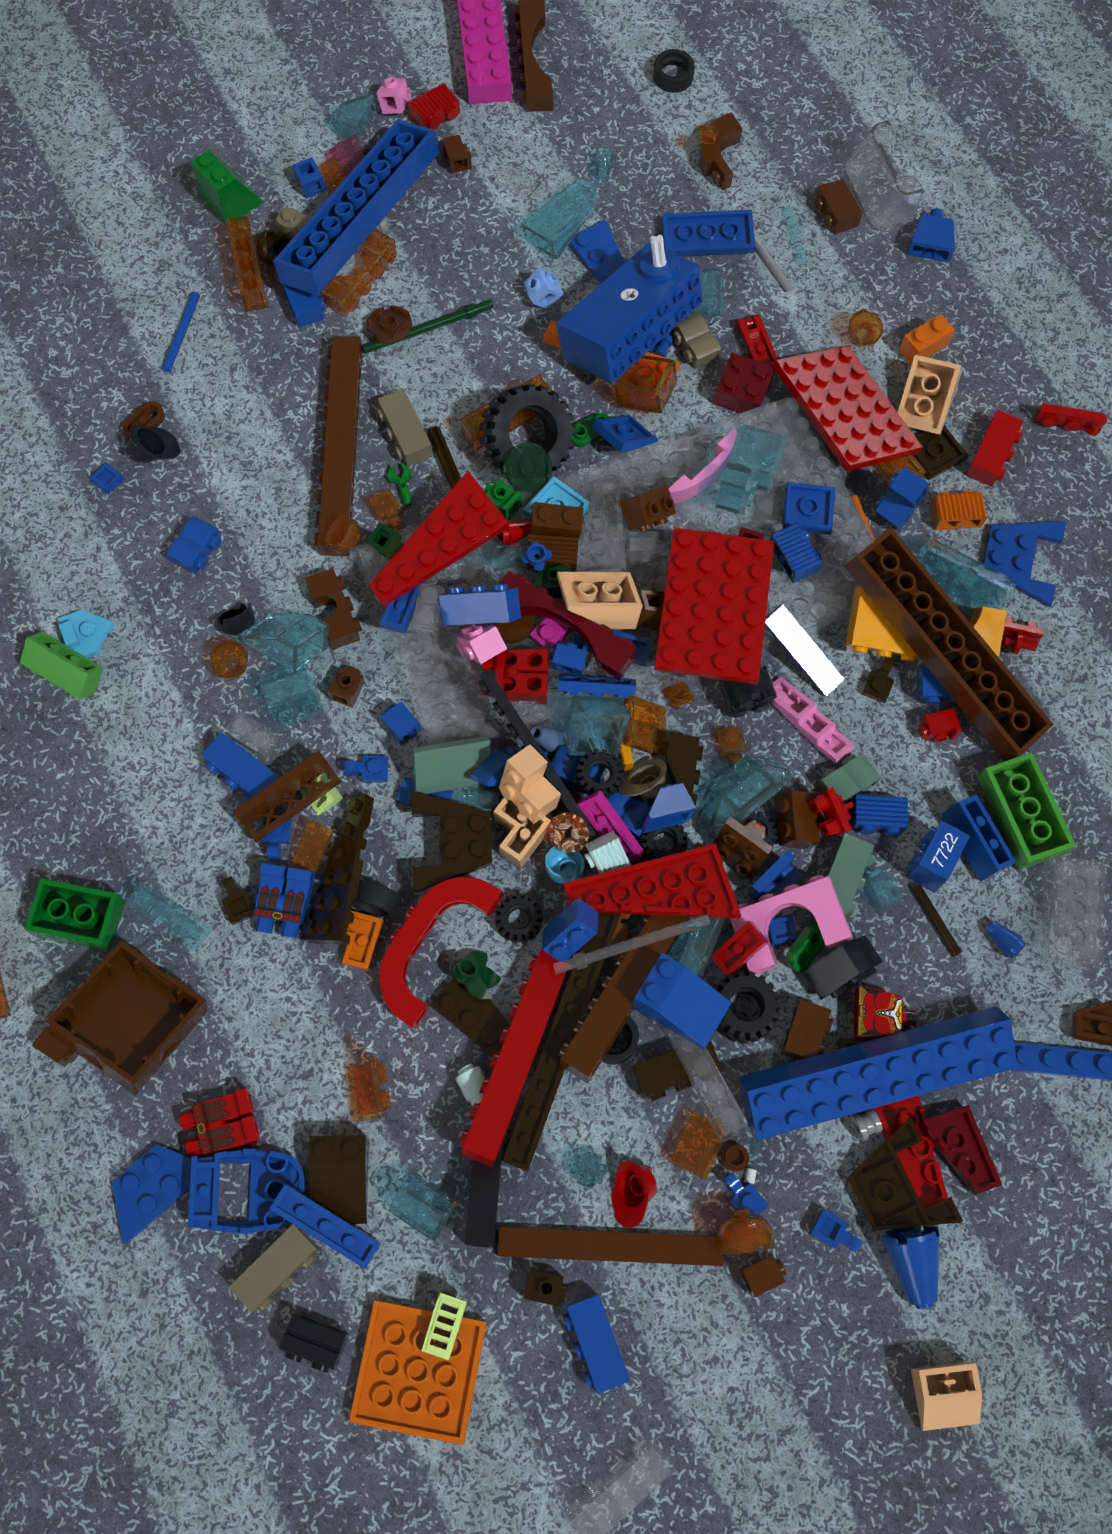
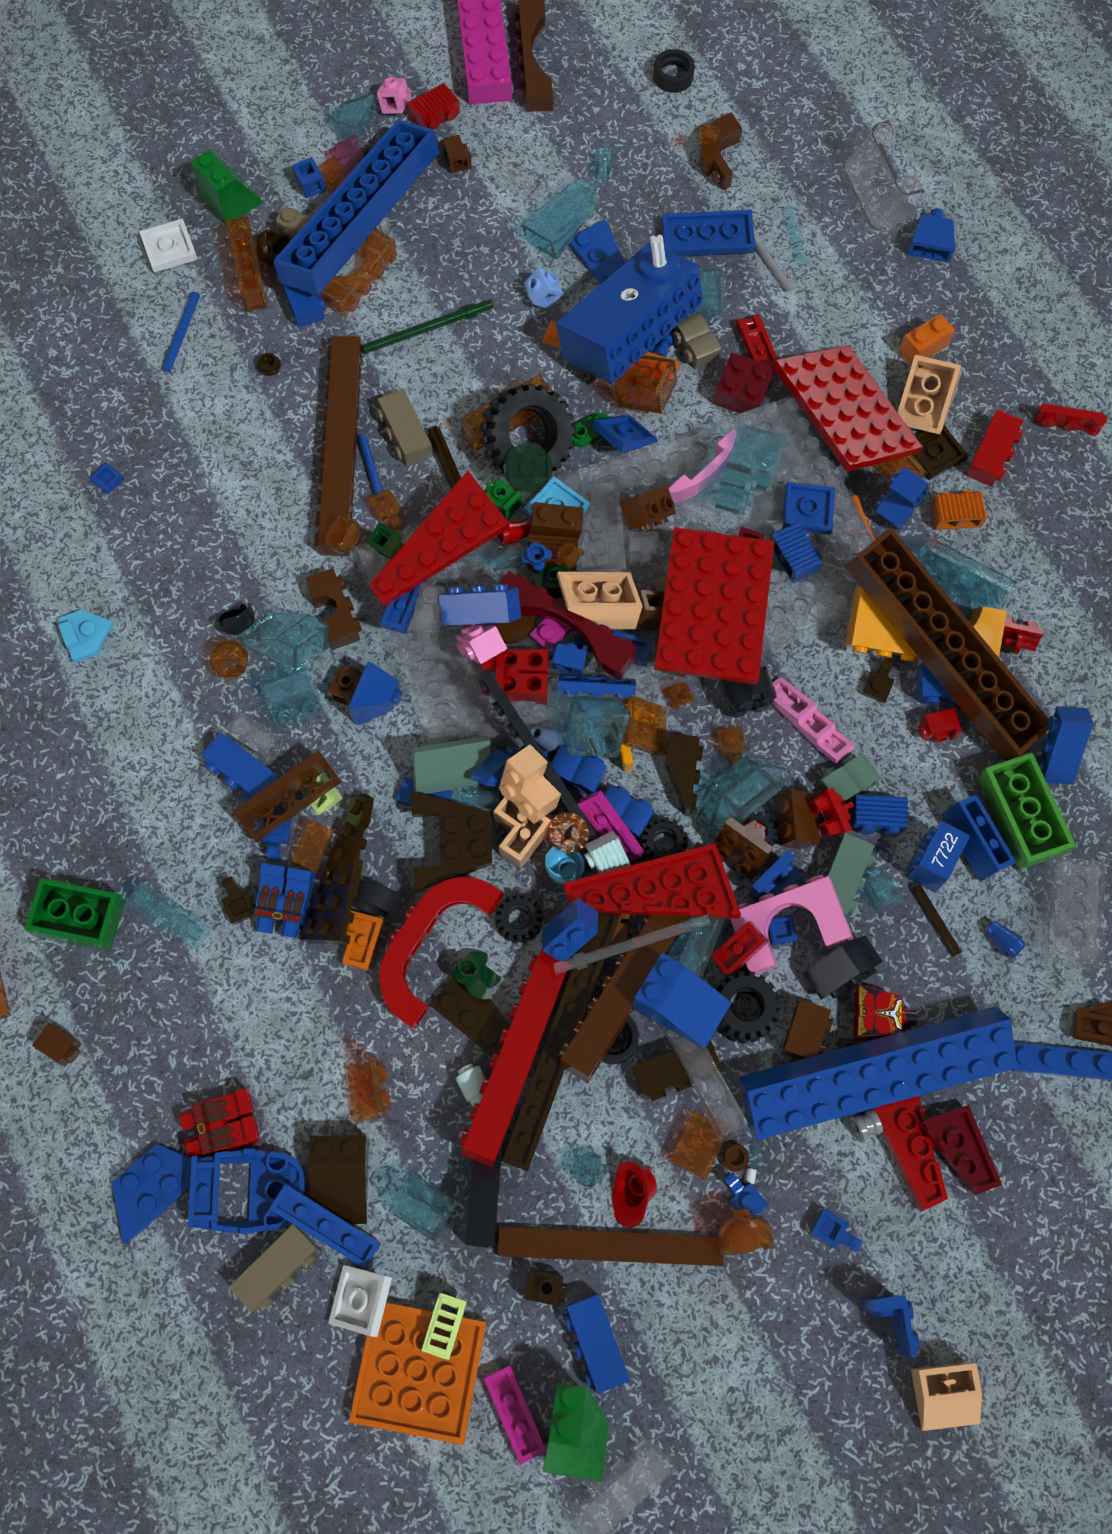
(61, 665): bright green brick -> none
(127, 1017): reddish brown tile -> none
(142, 417): reddish brown plate -> none
(151, 443): black piece -> none
(168, 245): none -> white plate
(194, 545): blue brick -> none
(268, 358): none -> dark brown plate
(313, 1342): black brick -> none
(360, 1301): none -> white plate
(369, 463): none -> blue bar
(372, 769): blue plate -> none
(374, 694): none -> blue slope
(389, 324): reddish brown tile -> none
(400, 723): blue brick -> none
(402, 483): green bar -> none
(515, 1414): none -> dark pink plate
(568, 555): none -> clear orange plate
(576, 1435): none -> green slope
(604, 759): black tyre -> none
(645, 780): dark tan piece -> none
(670, 808): slope -> none
(763, 1275): reddish brown brick -> none
(803, 650): tile -> none
(805, 948): green plate -> none
(838, 206): reddish brown brick -> none
(865, 328): clear orange hair -> none
(888, 1192): dark brown wing -> none
(901, 1313): none -> blue bracket
(915, 1262): blue cone -> none
(1012, 552): blue wing -> none
(1065, 744): none -> blue brick

